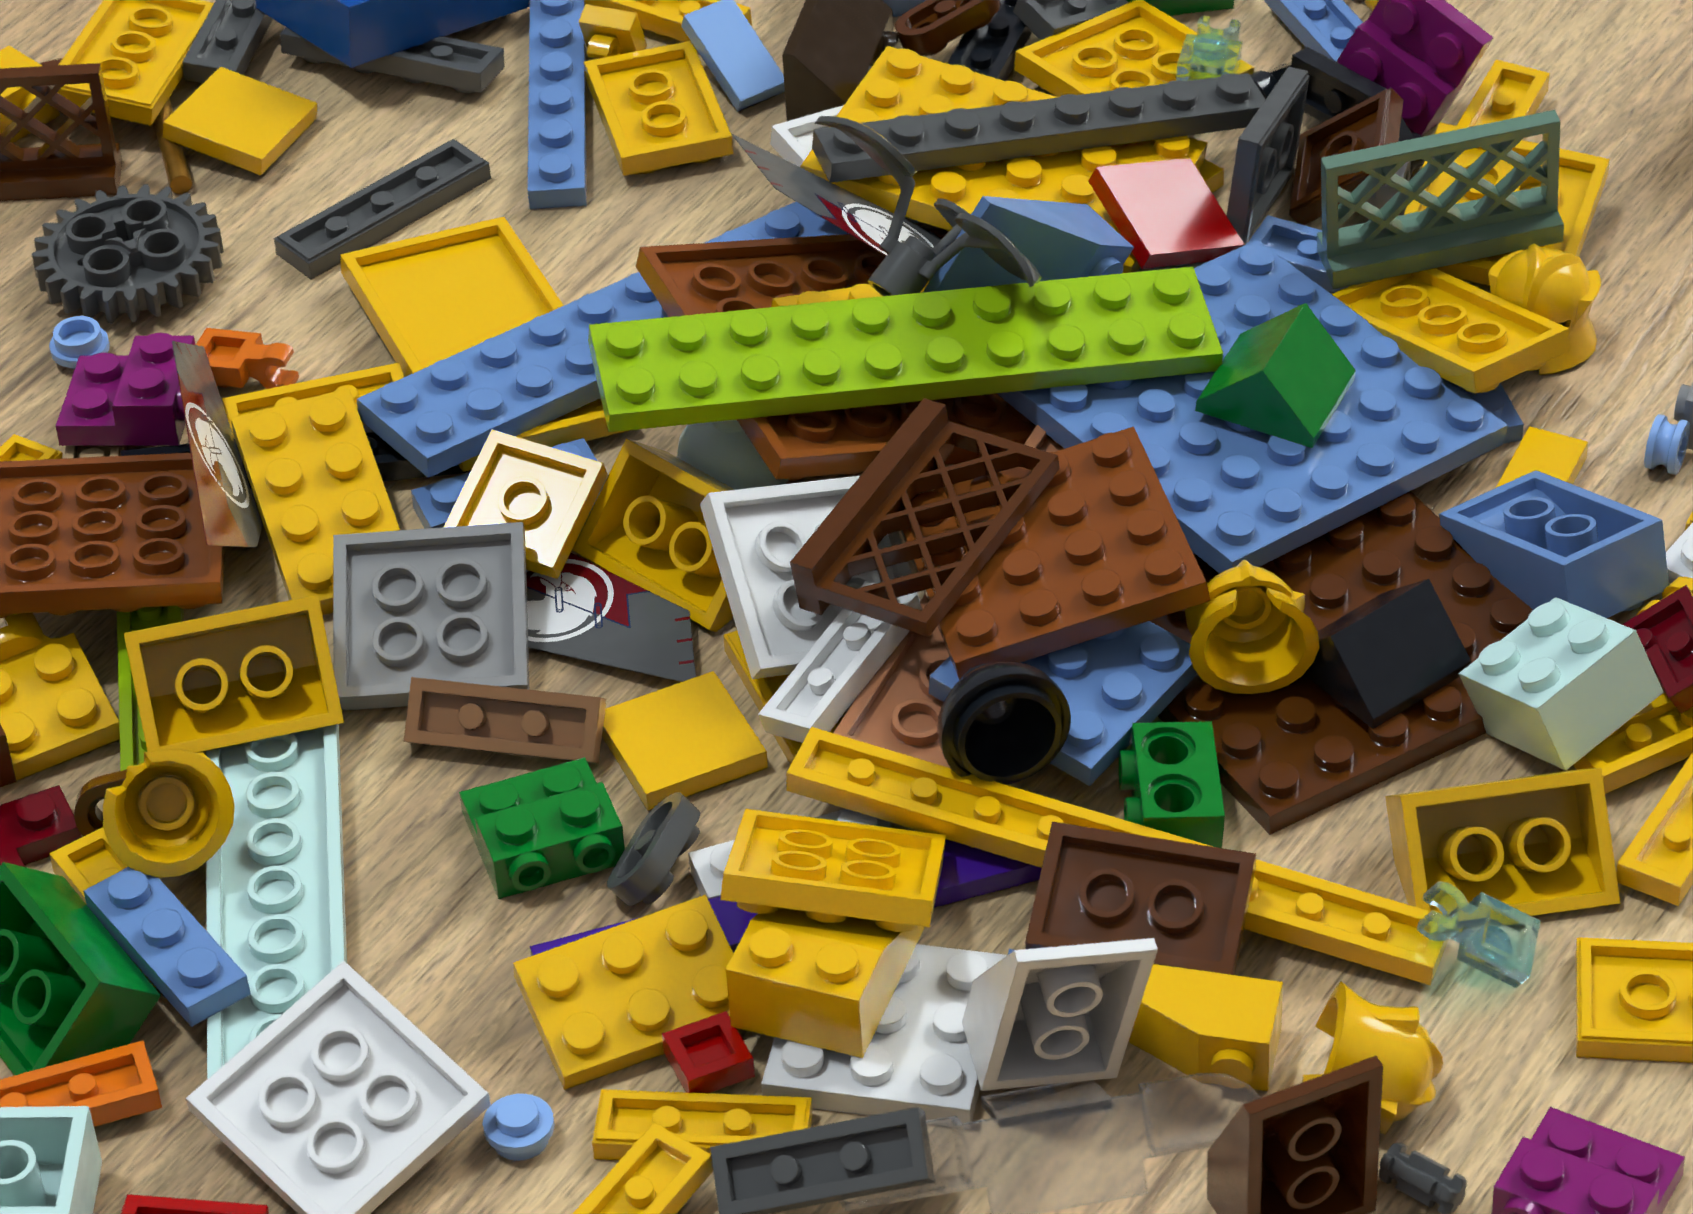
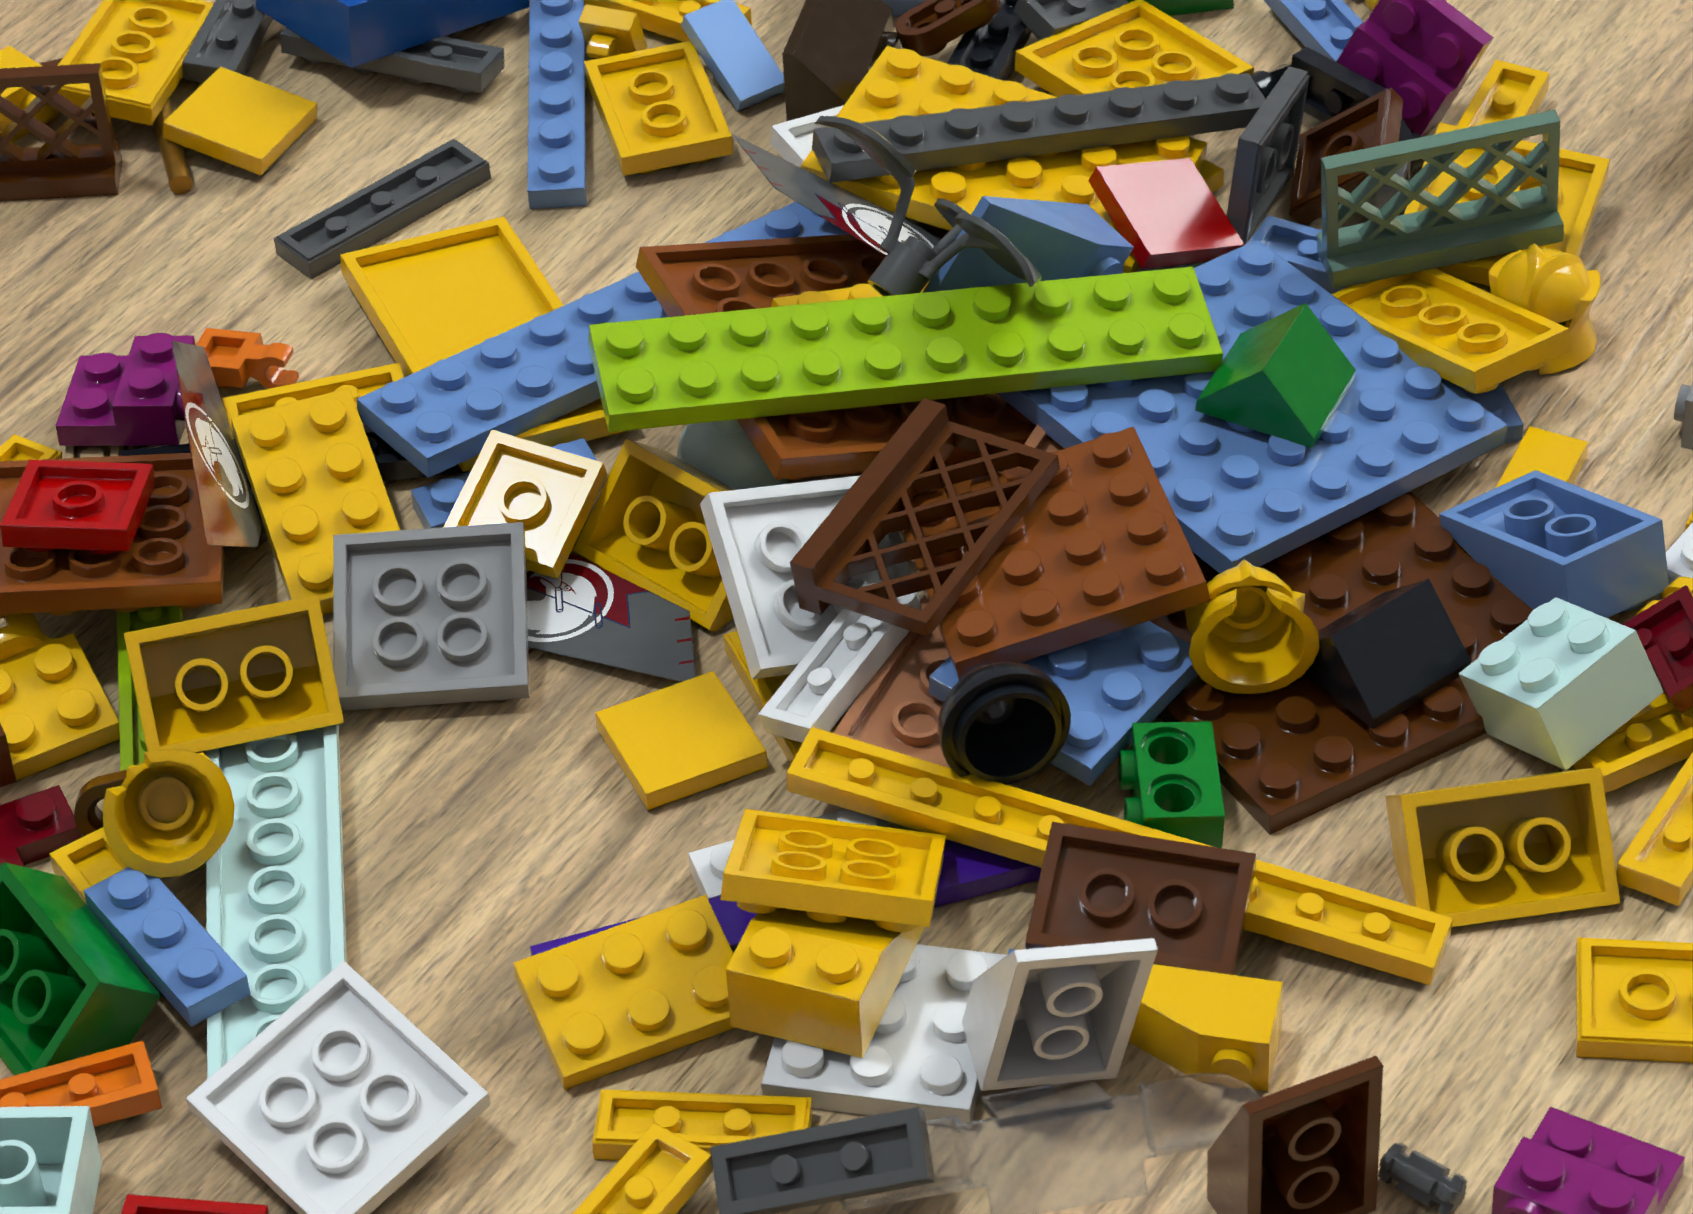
(77, 338): light blue plate -> none
(78, 506): none -> red plate
(128, 253): dark grey gear -> none
(504, 720): medium nougat plate -> none
(518, 1126): light blue plate -> none
(543, 827): green plate -> none
(658, 841): dark grey plate -> none
(708, 1054): red plate -> none
(1210, 52): clear light blue plate -> none
(1394, 1037): yellow helmet -> none
(1490, 933): clear light blue plate -> none
(1667, 444): light blue bush -> none

